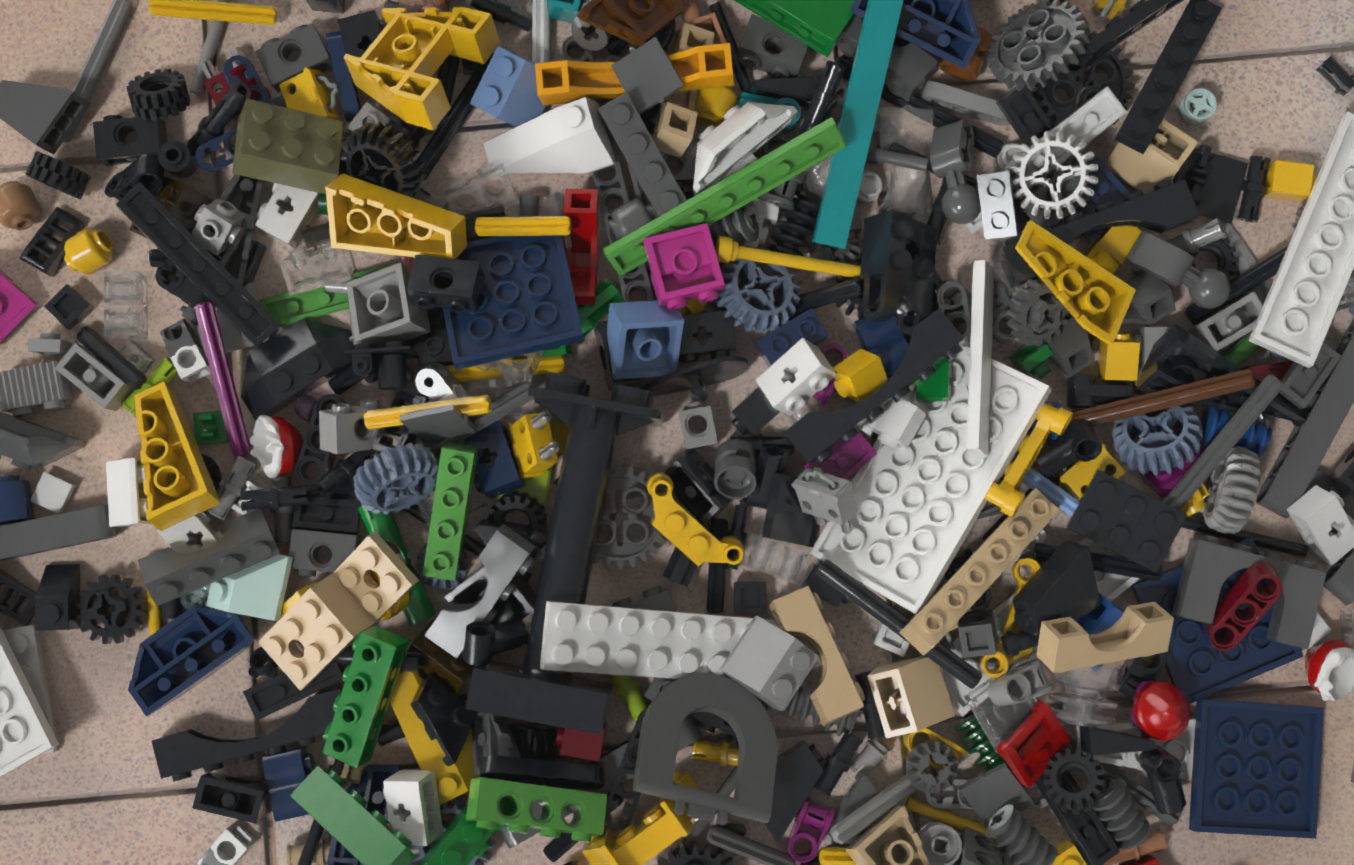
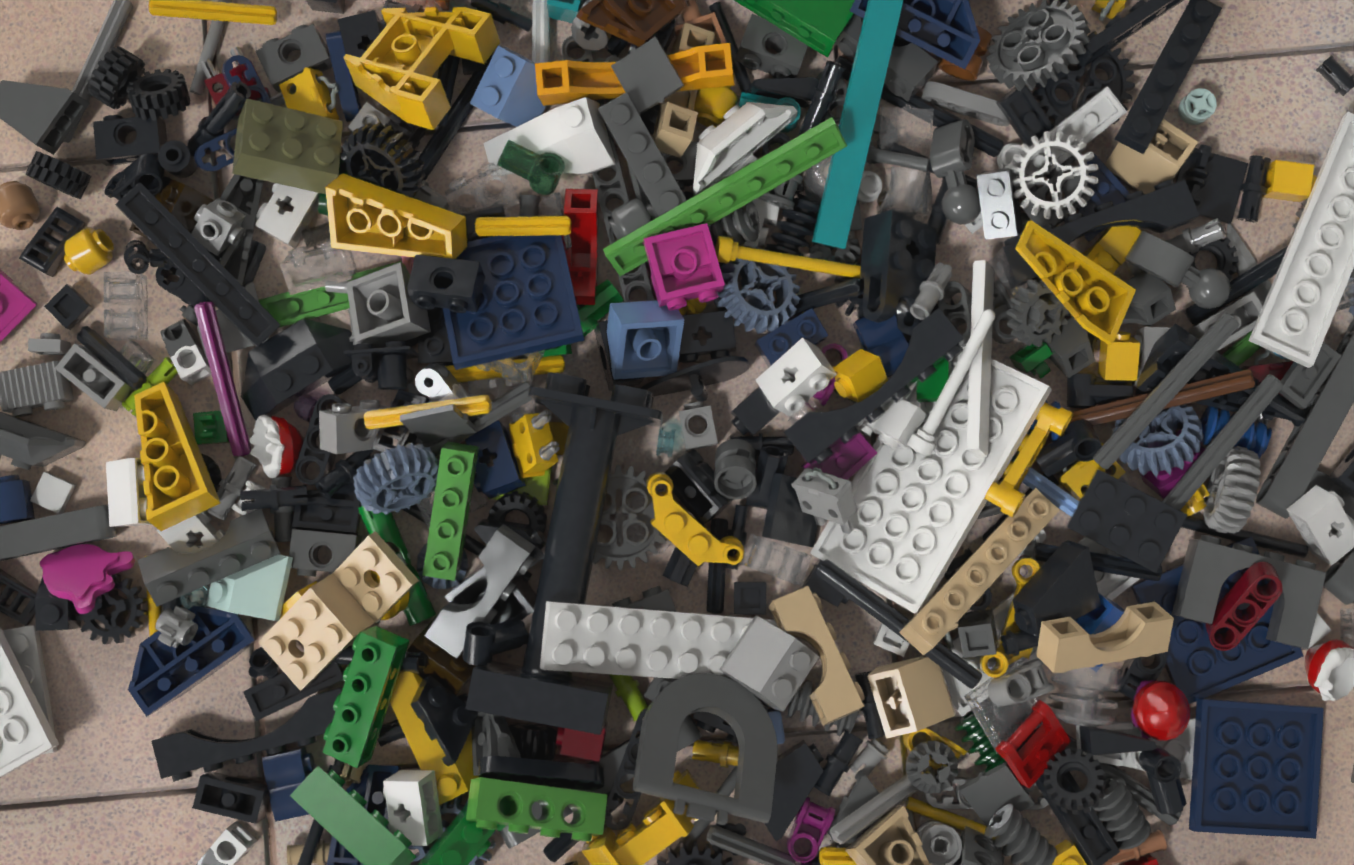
(83, 573): none -> dark pink tile
(114, 76): none -> black tyre
(132, 257): none -> black pin
(176, 626): none -> light grey gear
(541, 170): none -> clear green piece
(665, 442): none -> clear light blue bush
(776, 718): none -> medium blue tile
(924, 438): none -> white piece
(931, 291): none -> light grey axle
(1166, 390): none -> dark grey axle

